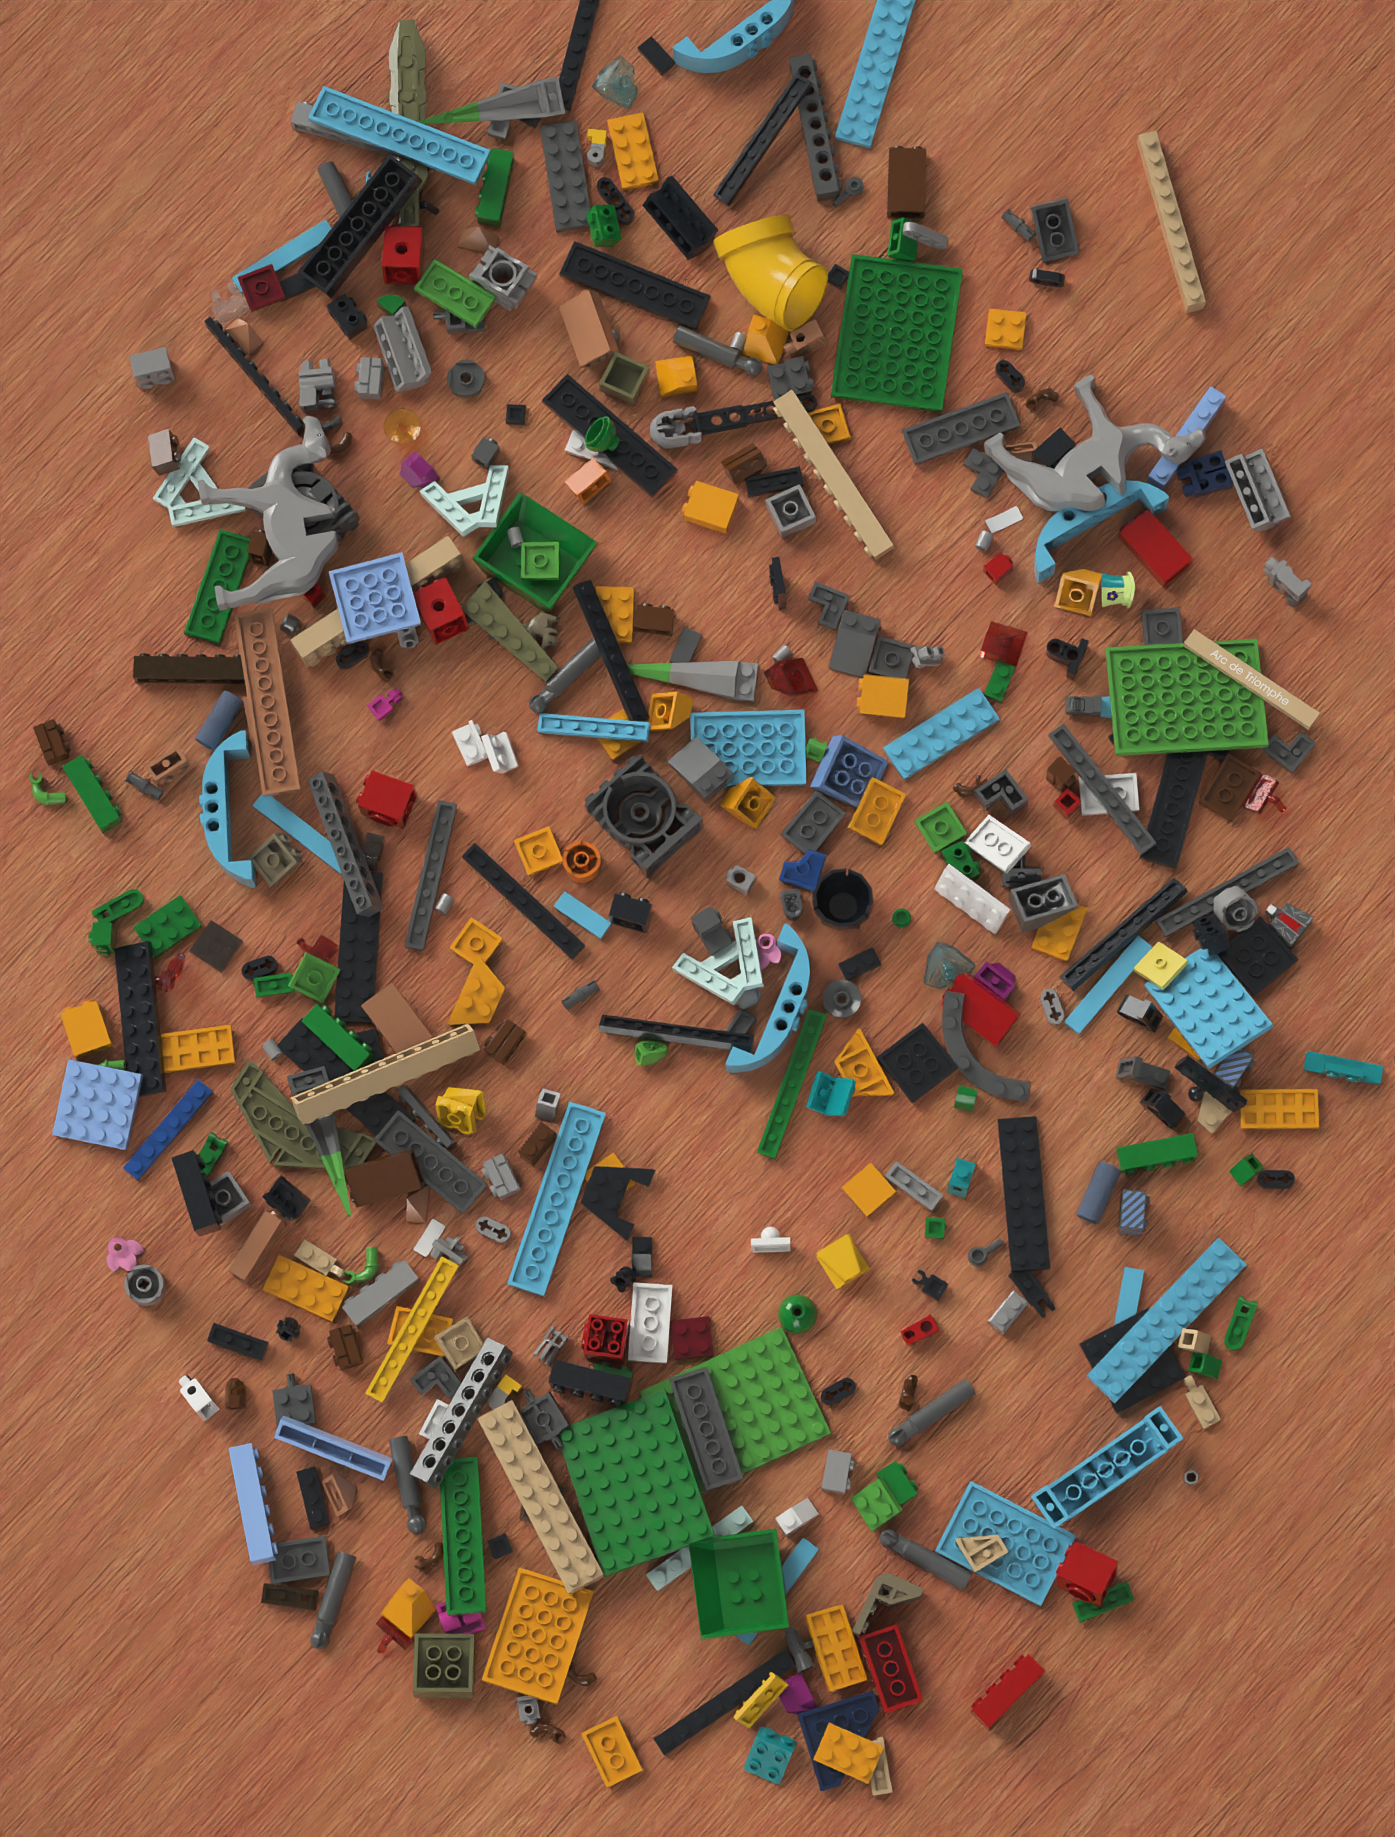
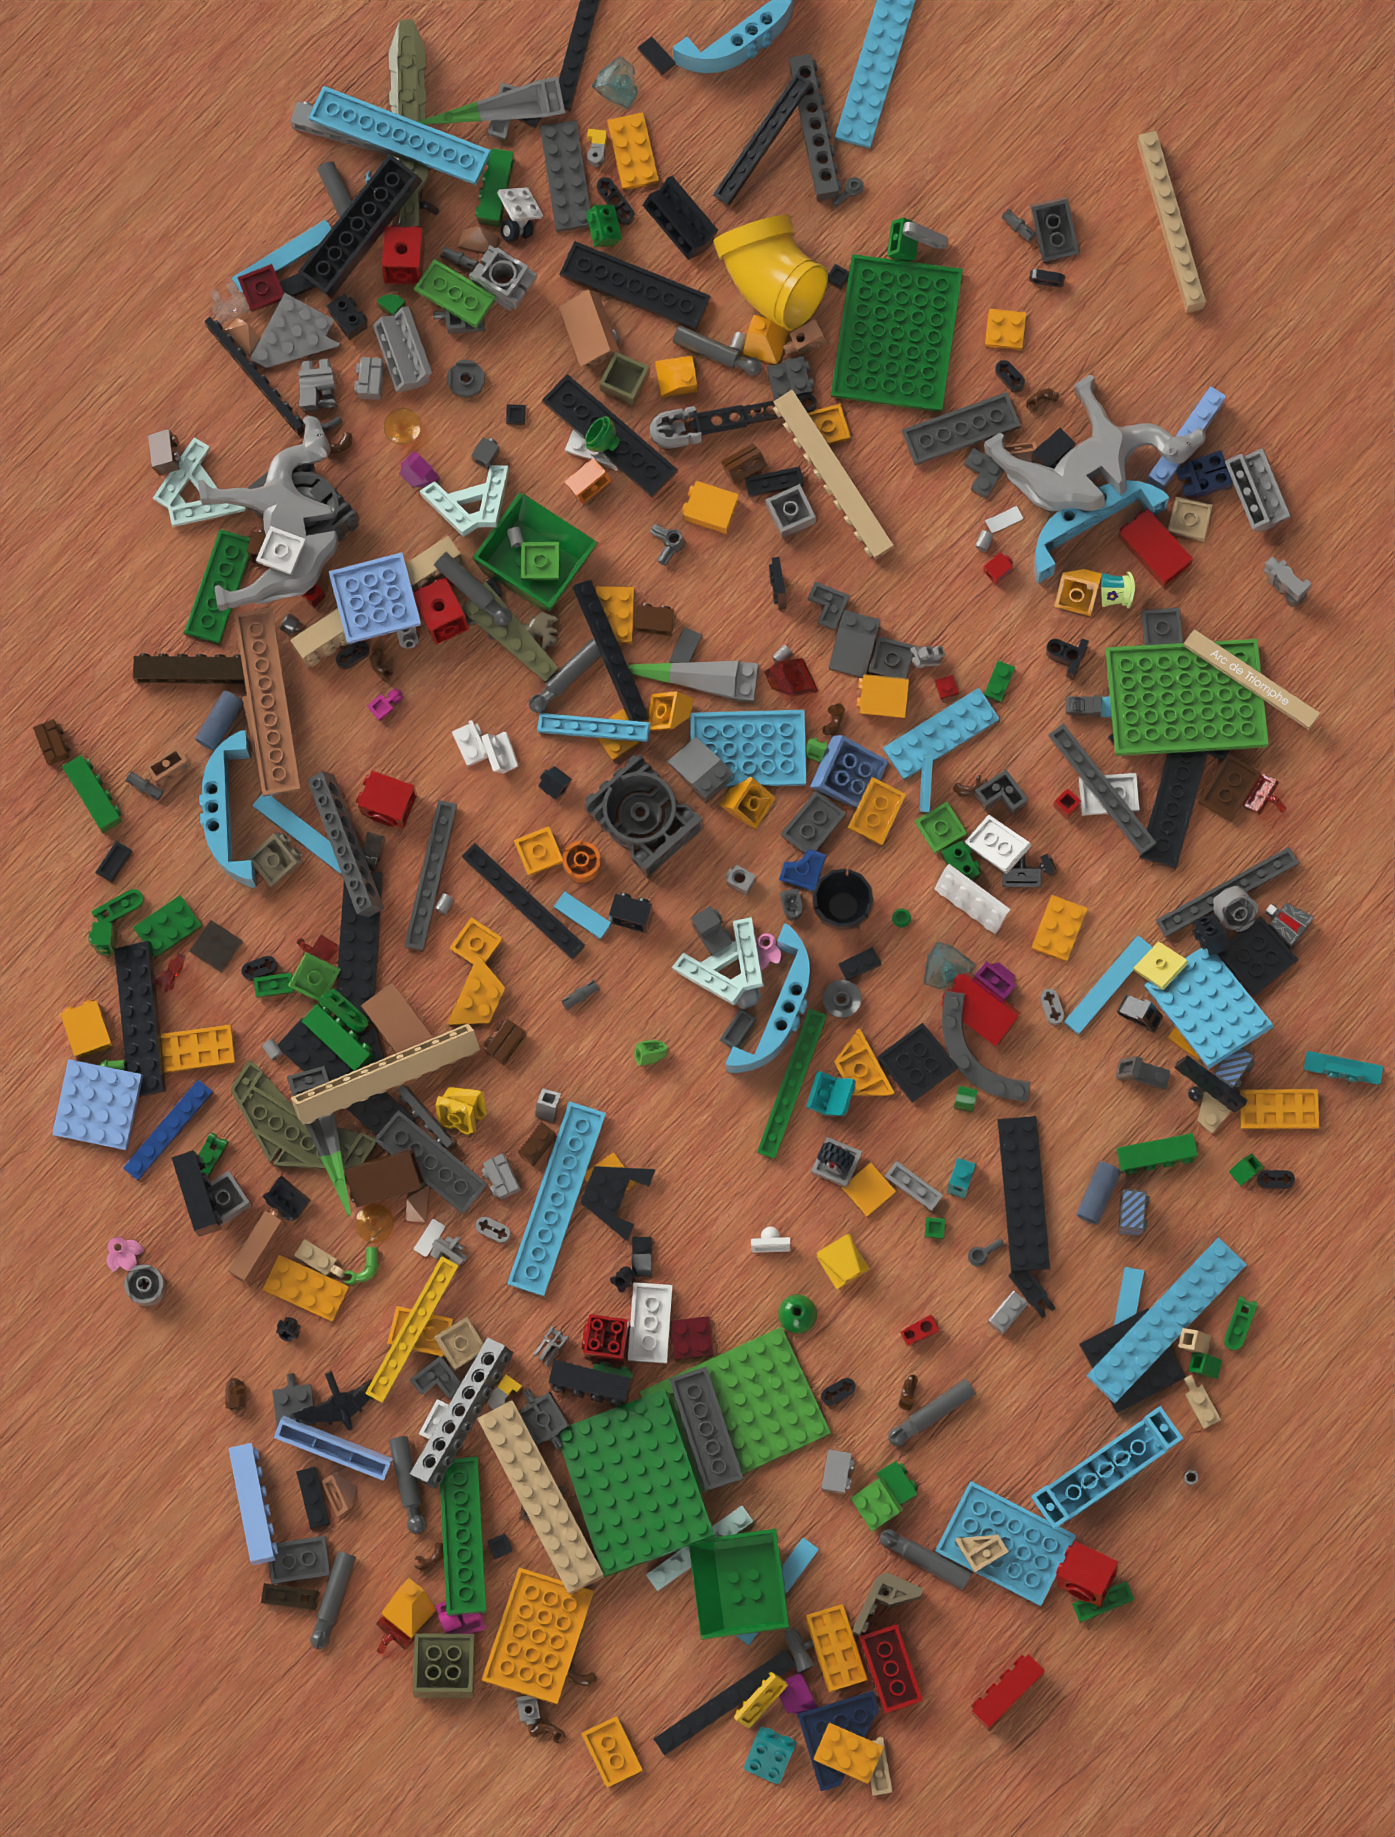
(45, 798): bright green piece -> none
(114, 861): none -> black tile
(152, 368): light grey brick -> none
(198, 1397): white torso -> none
(237, 1341): black plate -> none
(281, 550): none -> white plate
(293, 334): none -> light grey wing
(338, 1407): none -> black bar
(344, 1010): none -> green plate
(345, 1347): reddish brown brick -> none
(375, 1233): none -> clear yellow dish
(380, 1293): light grey brick -> none
(459, 258): none -> dark grey pin
(472, 588): none -> dark grey piece
(521, 209): none -> white plate
(554, 782): none -> black brick
(667, 537): none -> dark grey axle
(675, 1033): black plate -> none
(796, 1517): white slope -> none
(836, 718): none -> reddish brown piece
(836, 1162): none -> plate
(906, 182): reddish brown brick -> none
(926, 777): none -> medium azure tile
(932, 1286): black plate -> none
(946, 687): none -> red plate
(1003, 644): clear red slope -> none
(1042, 902): dark grey slope -> none
(1048, 865): none -> black plate
(1061, 775): reddish brown brick -> none
(1123, 934): black plate -> none
(1163, 1107): black tile -> none
(1189, 519): none -> tan tile
(1289, 756): dark grey plate -> none

